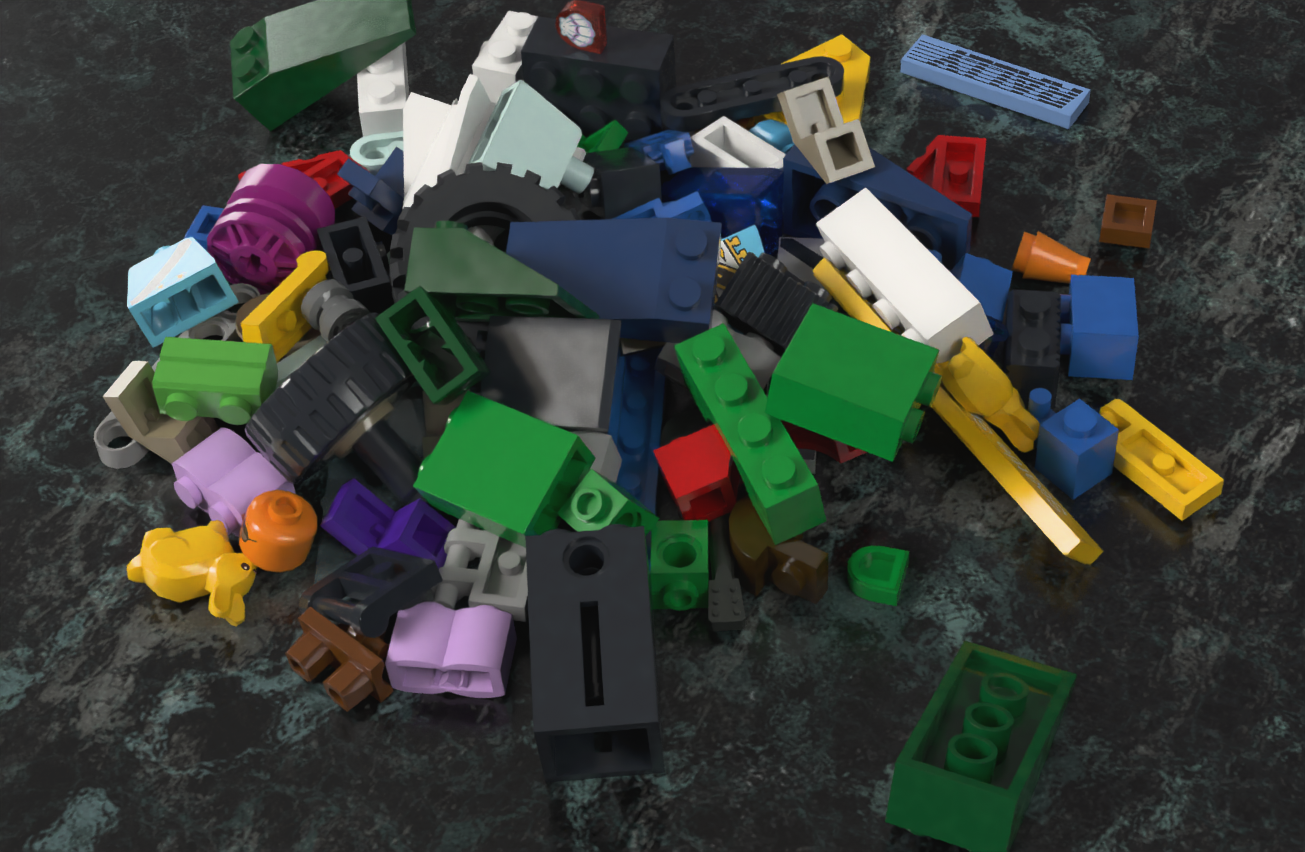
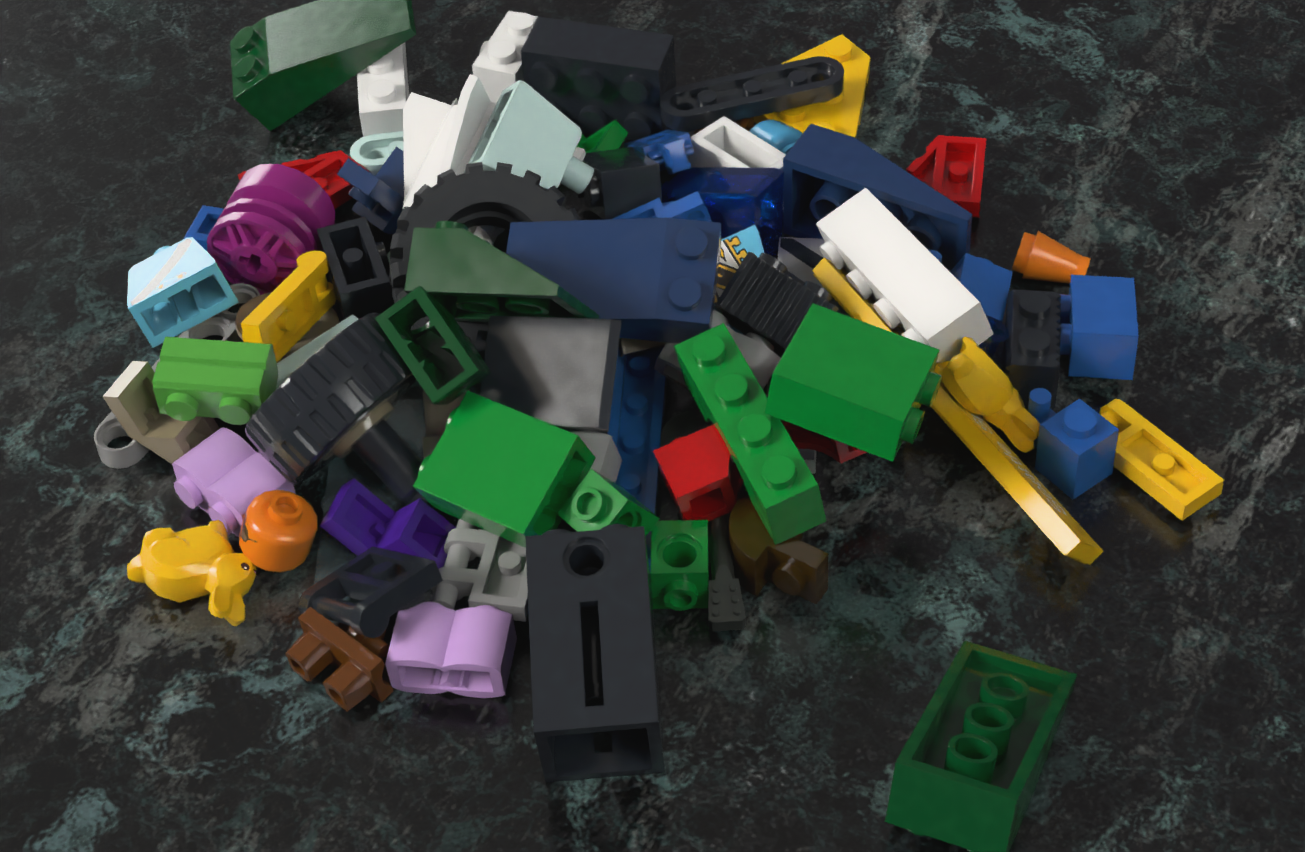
(331, 308): dark grey wheel -> none
(583, 25): clear red tile -> none
(820, 133): slope -> none
(878, 573): green tile -> none
(995, 81): medium blue tile -> none
(1128, 221): reddish brown plate -> none

